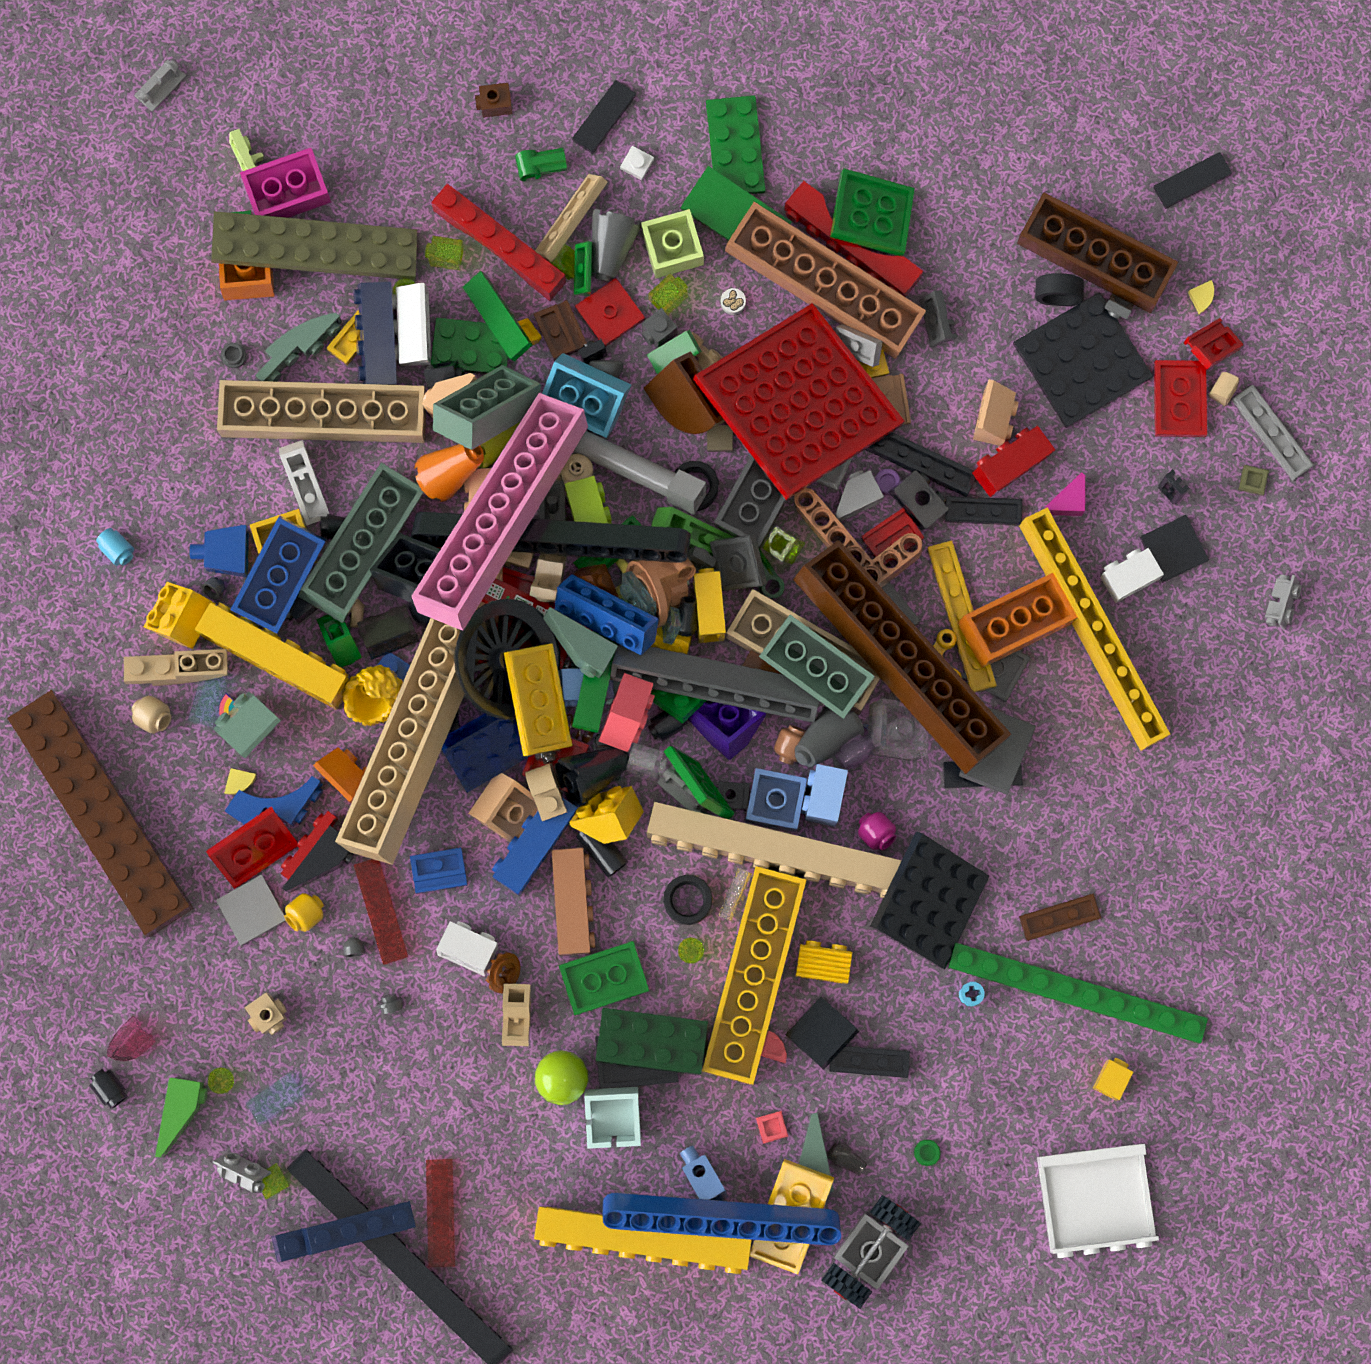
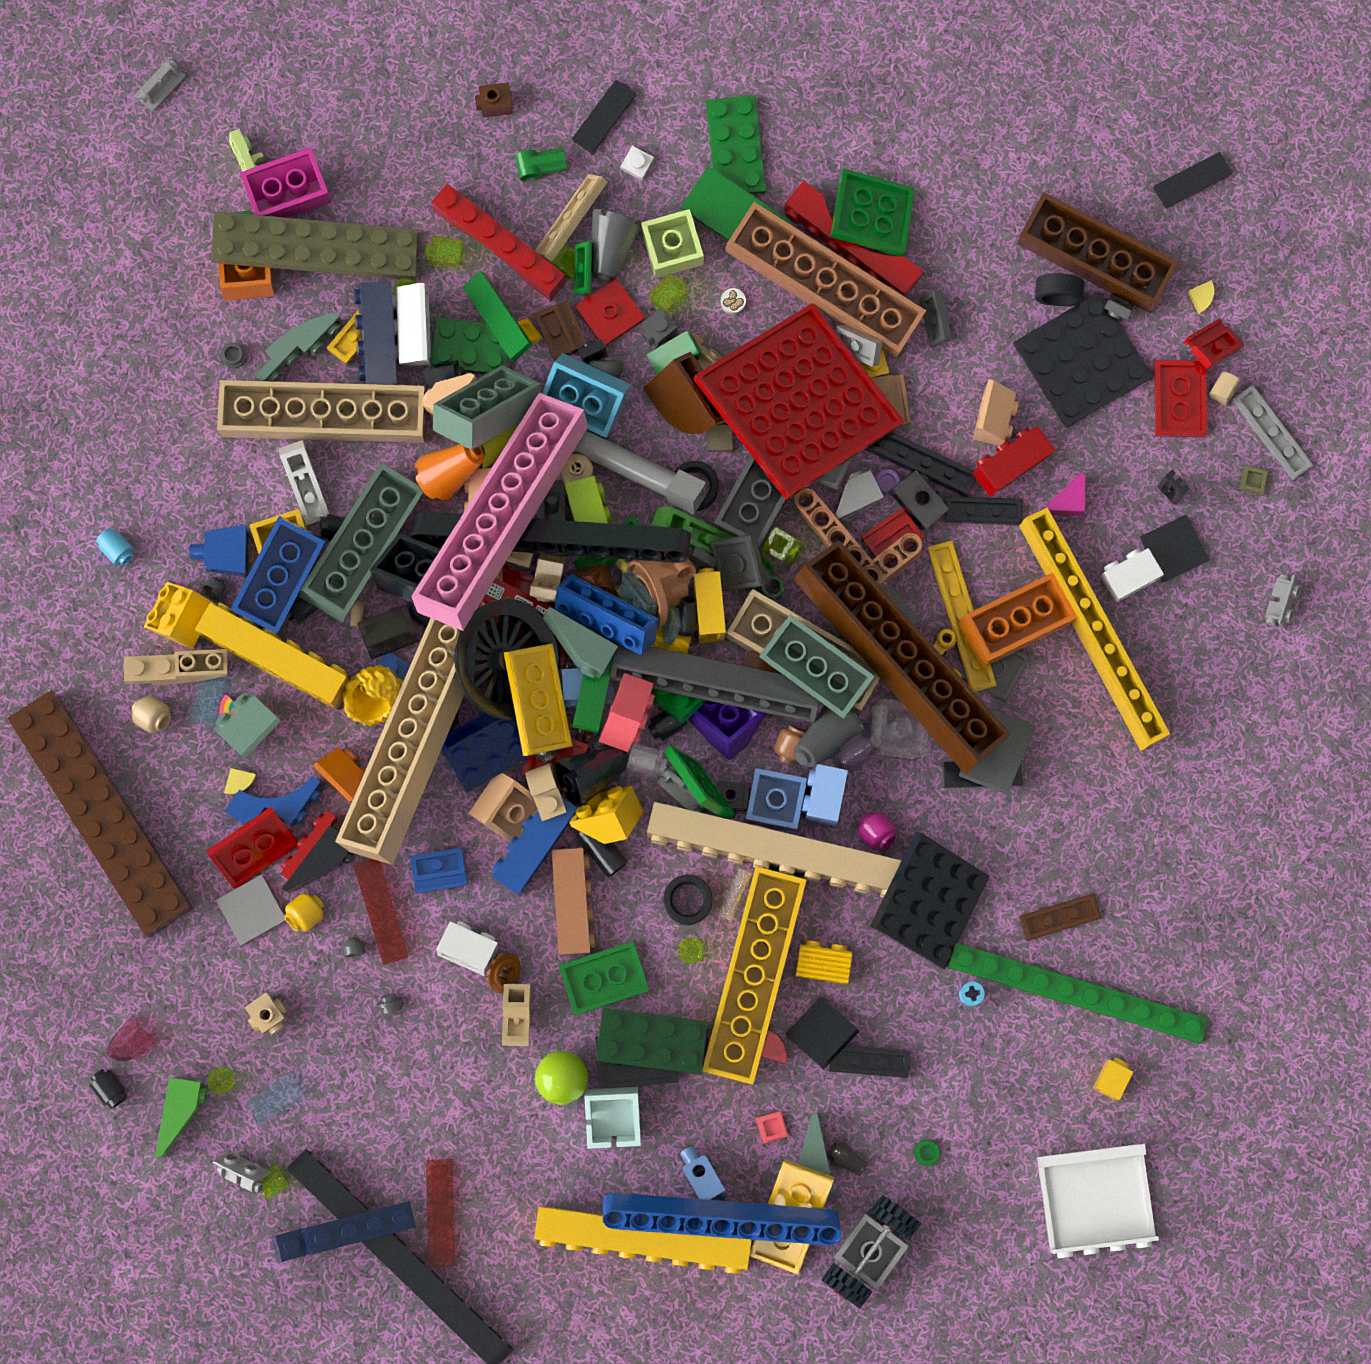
(339, 640): green slope -> none

